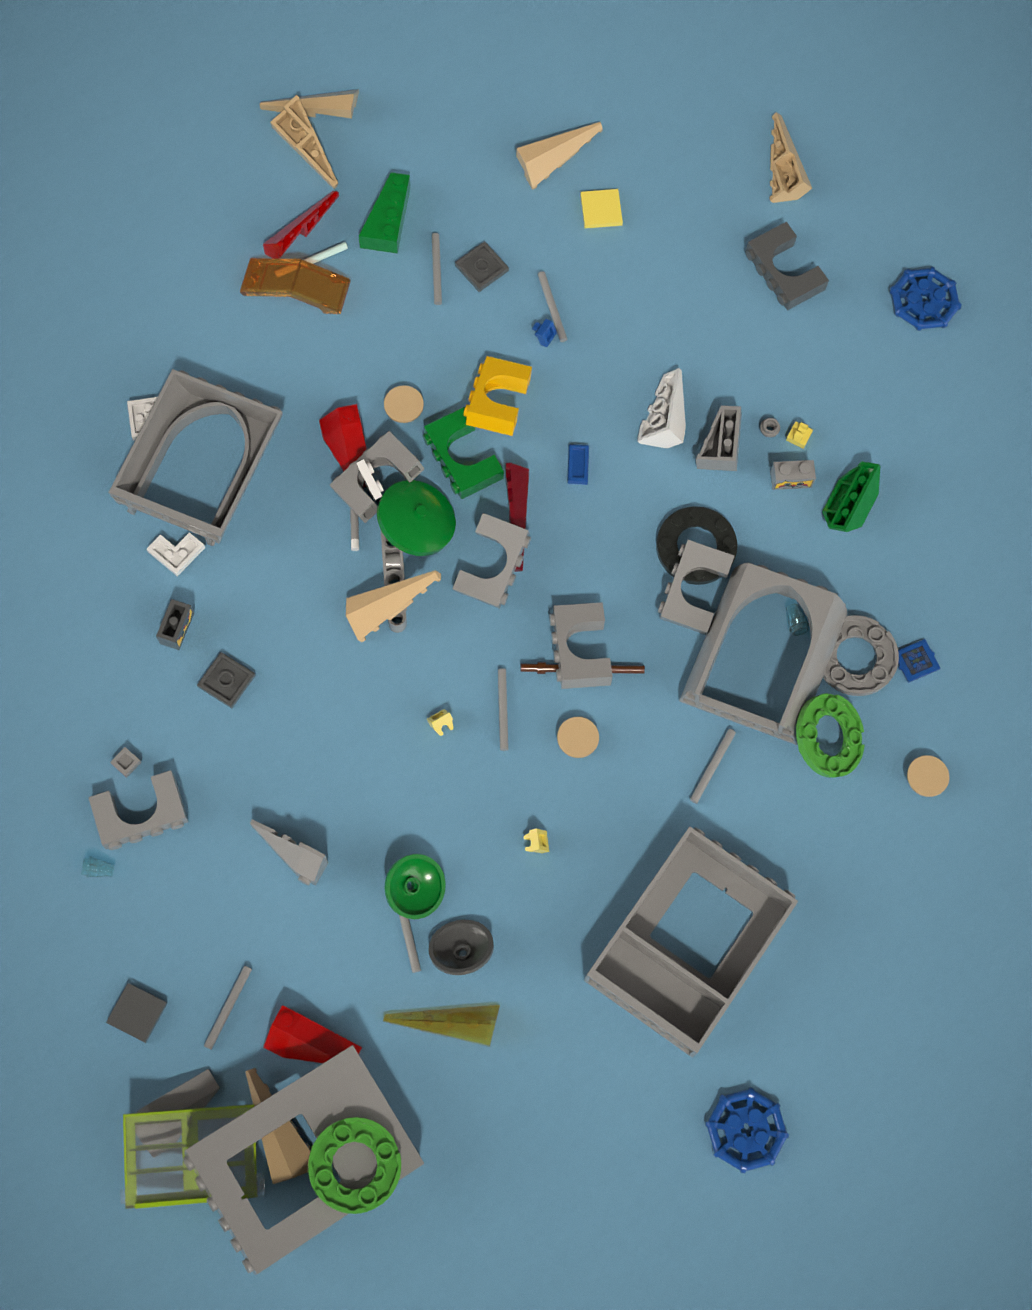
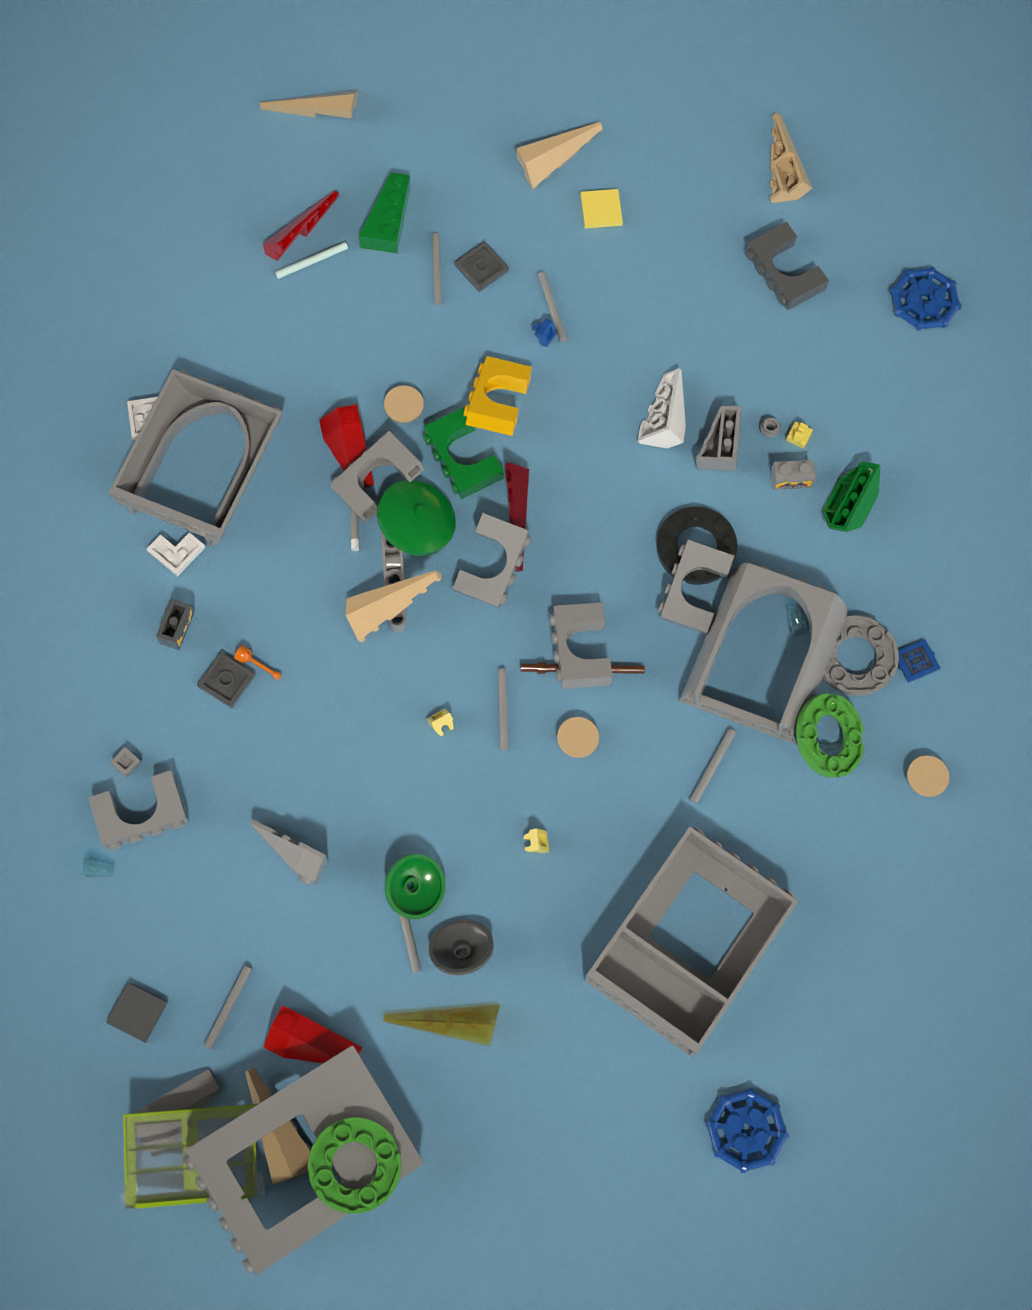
(244, 655): none -> orange hinge
(296, 280): clear orange windscreen -> none
(298, 132): tan wedge -> none
(373, 486): white plate -> none
(578, 464): blue tile -> none

